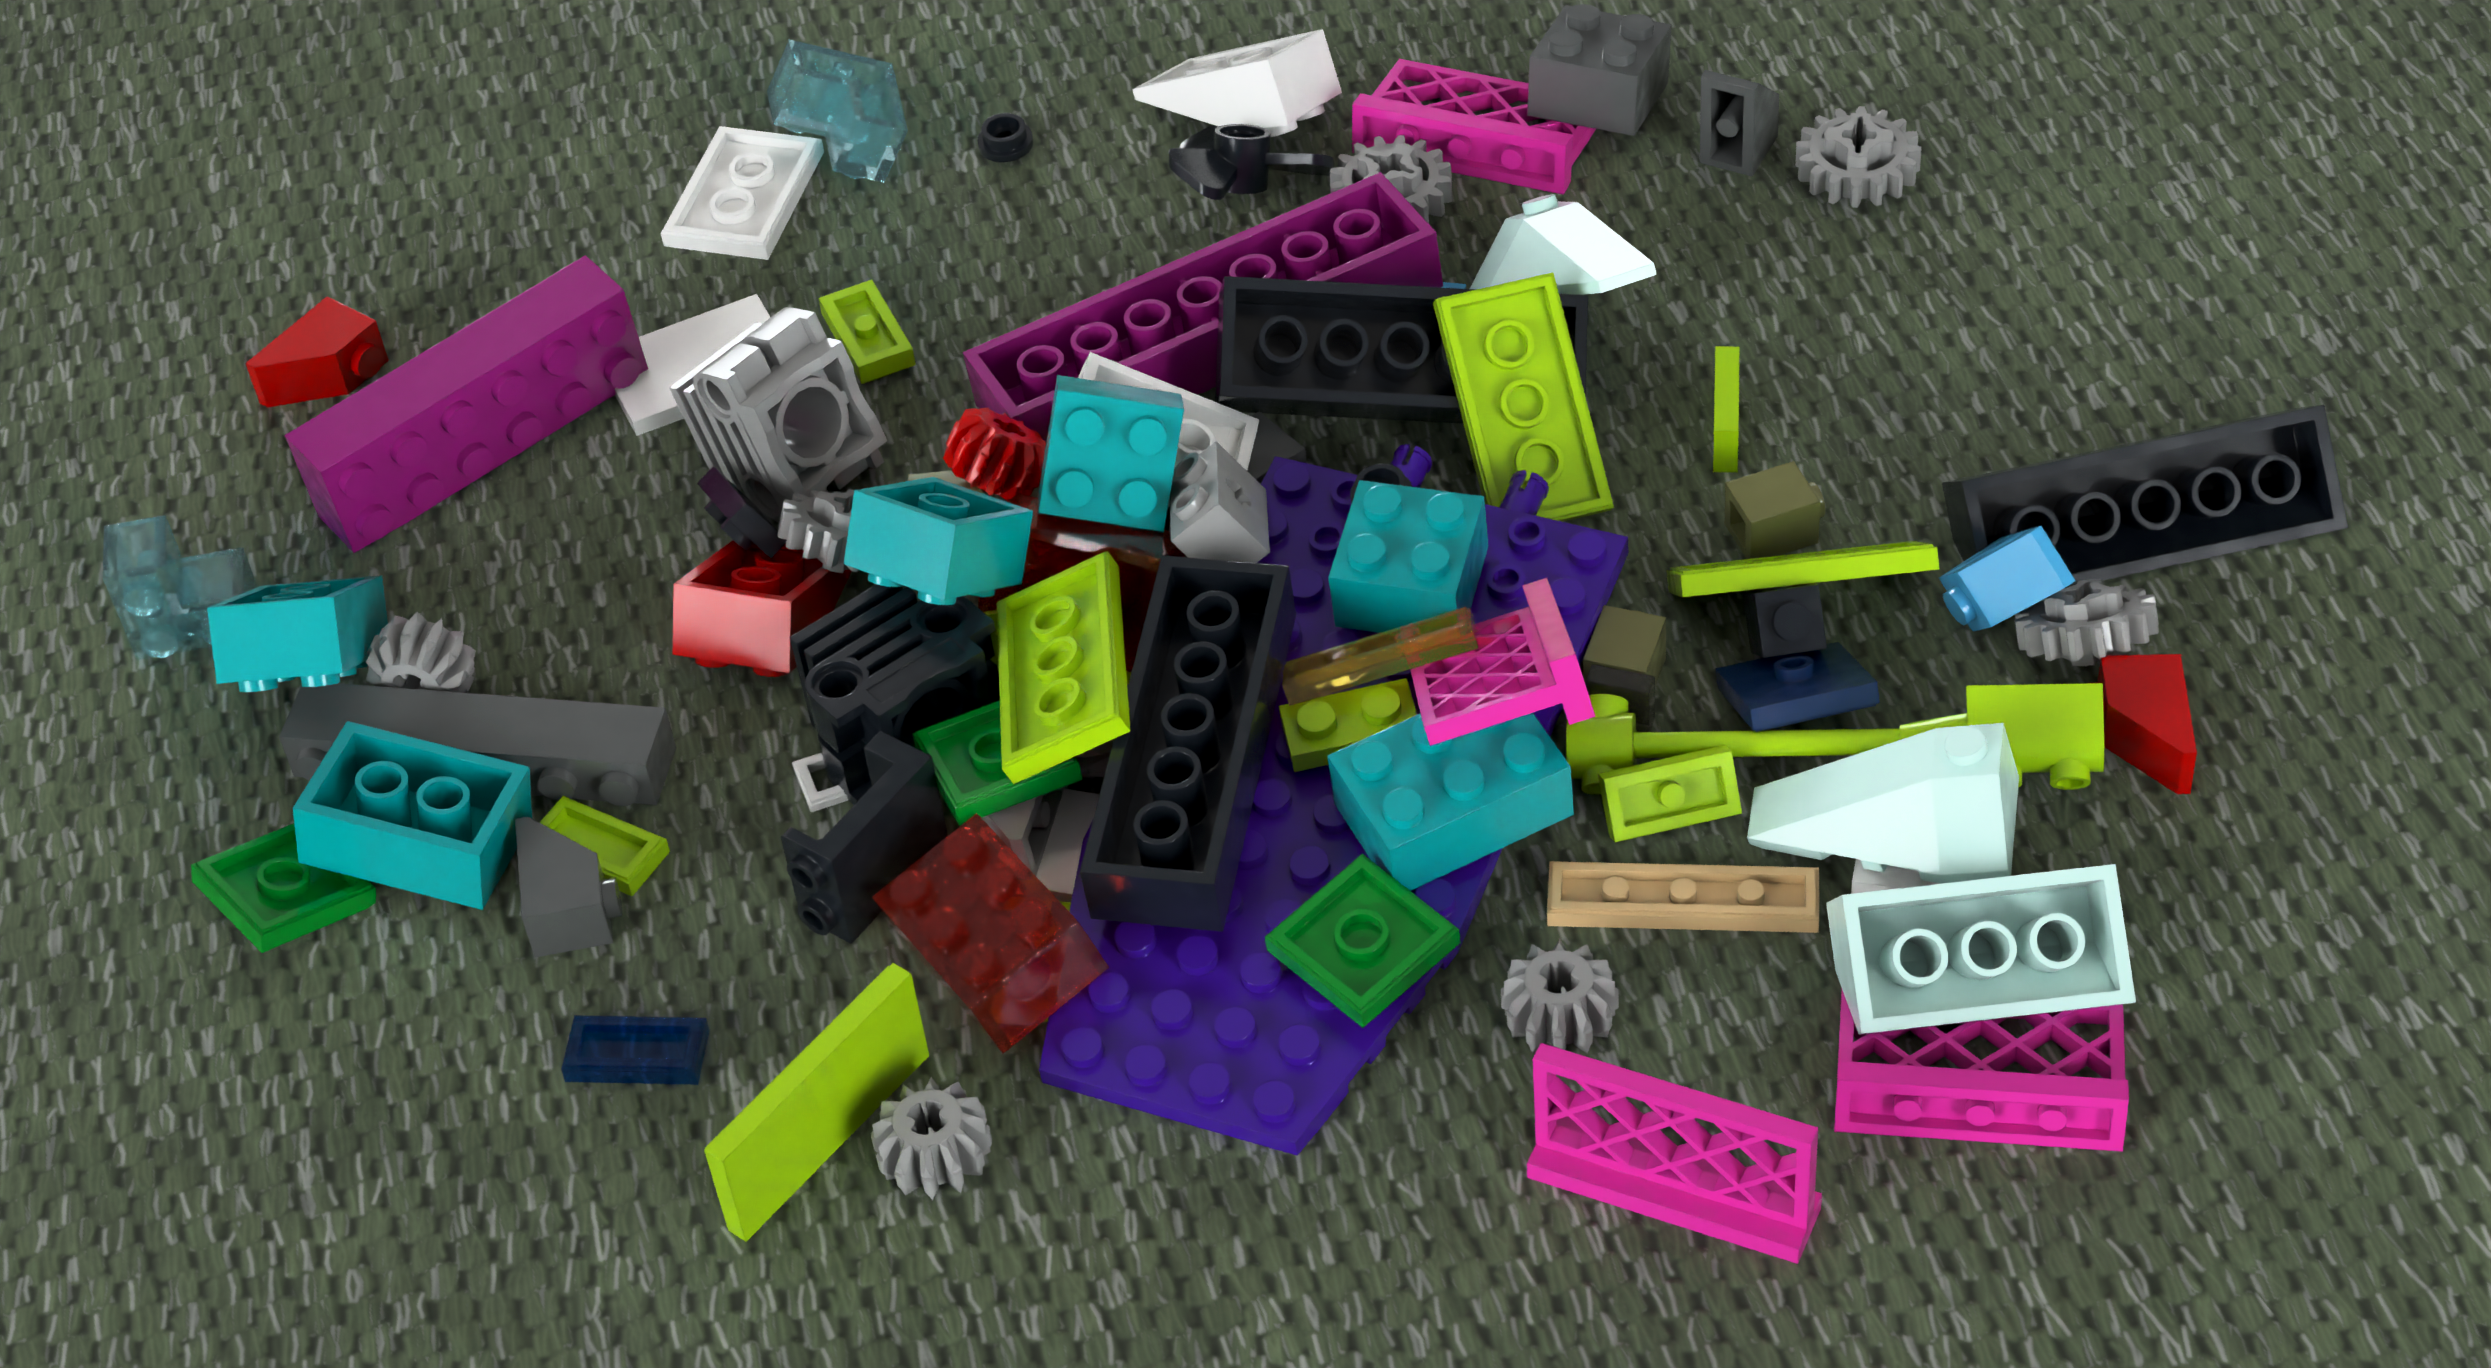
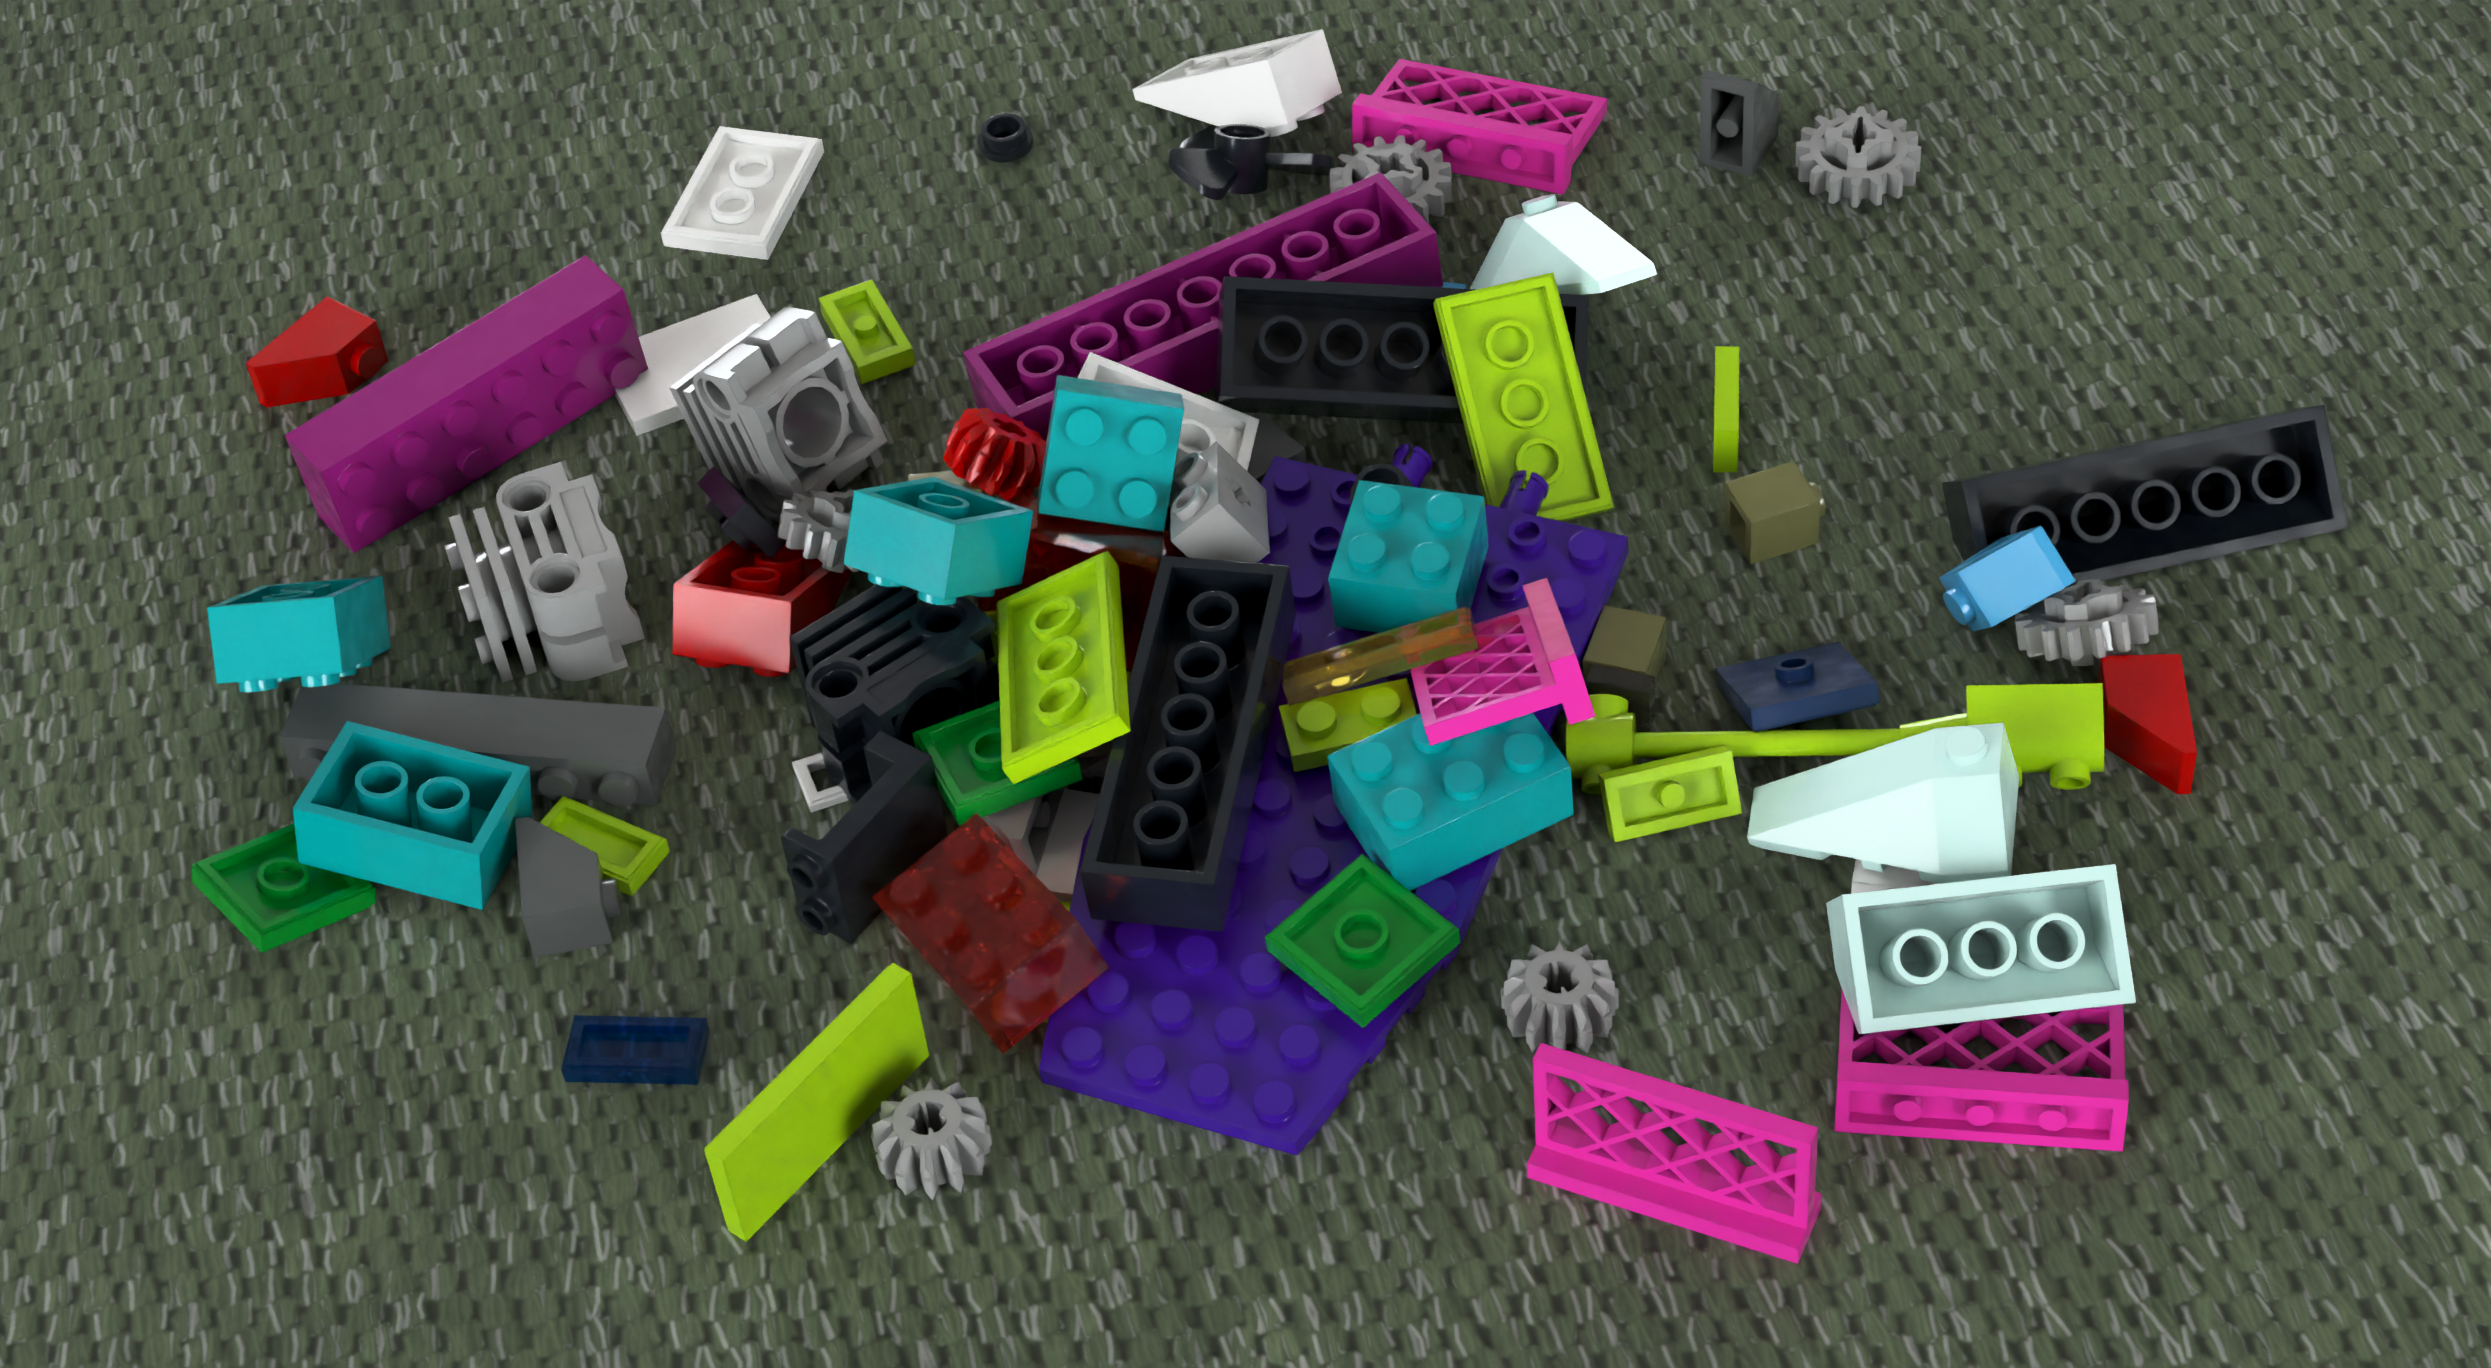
(162, 594): clear light blue brick -> none
(420, 656): light grey gear -> none
(551, 578): none -> light grey piece
(845, 100): clear light blue brick -> none
(1599, 69): dark grey brick -> none
(1683, 896): tan tile -> none
(1784, 620): black brick -> none
(1802, 568): lime tile -> none

